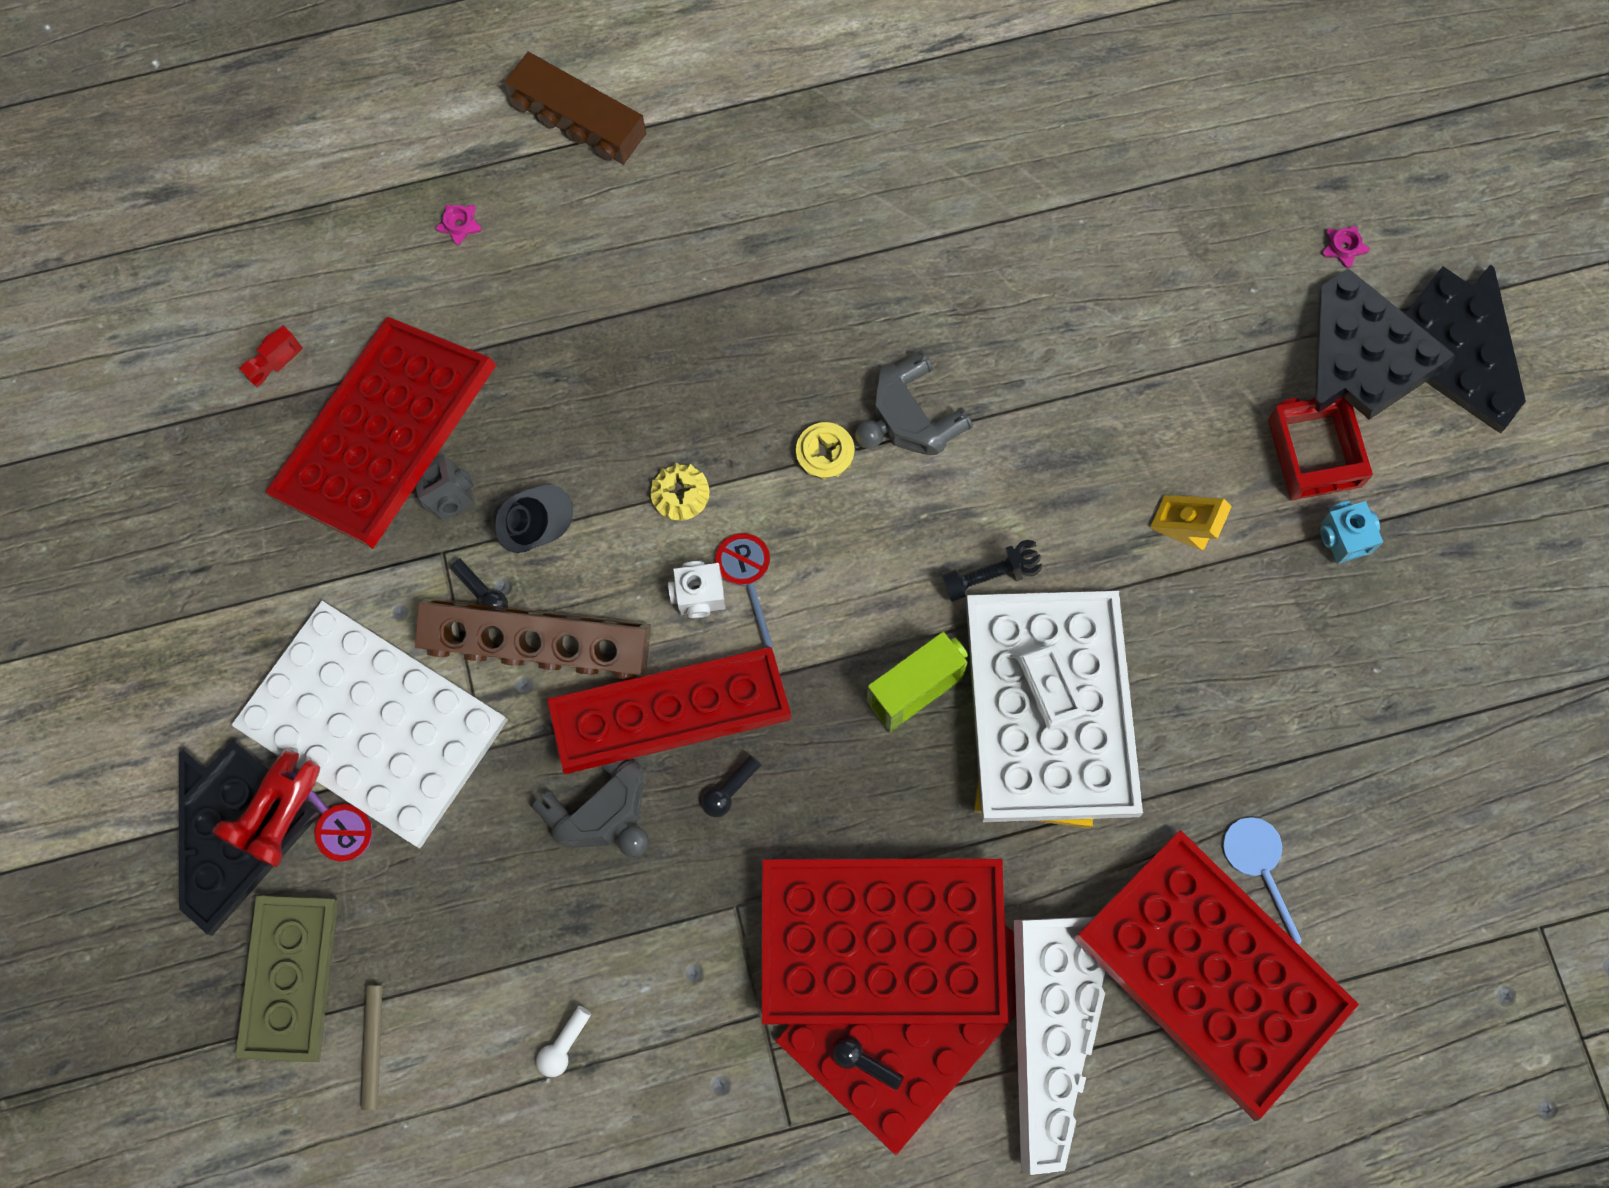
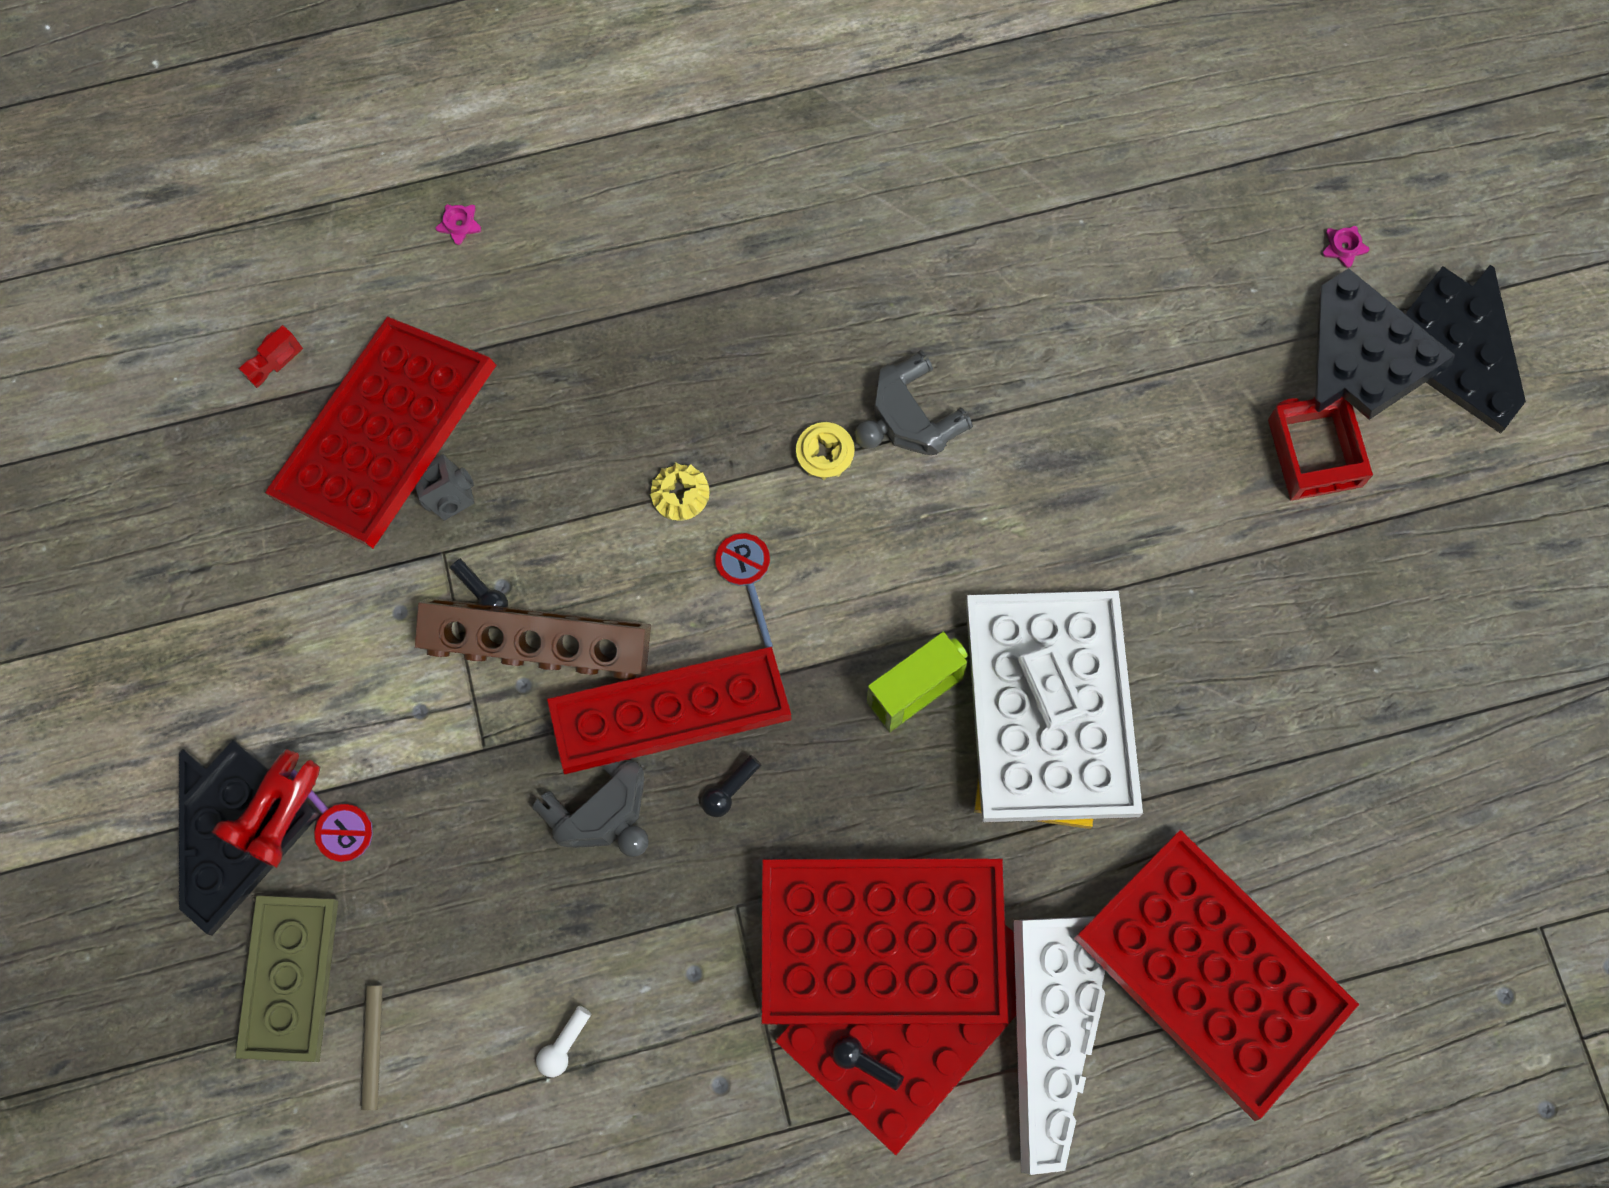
(373, 721): white plate -> none
(531, 518): black piece -> none
(575, 108): reddish brown brick -> none
(697, 589): white brick -> none
(1015, 563): black bar -> none
(1191, 519): yellow slope -> none
(1254, 850): light blue piece -> none
(1351, 531): medium azure brick -> none

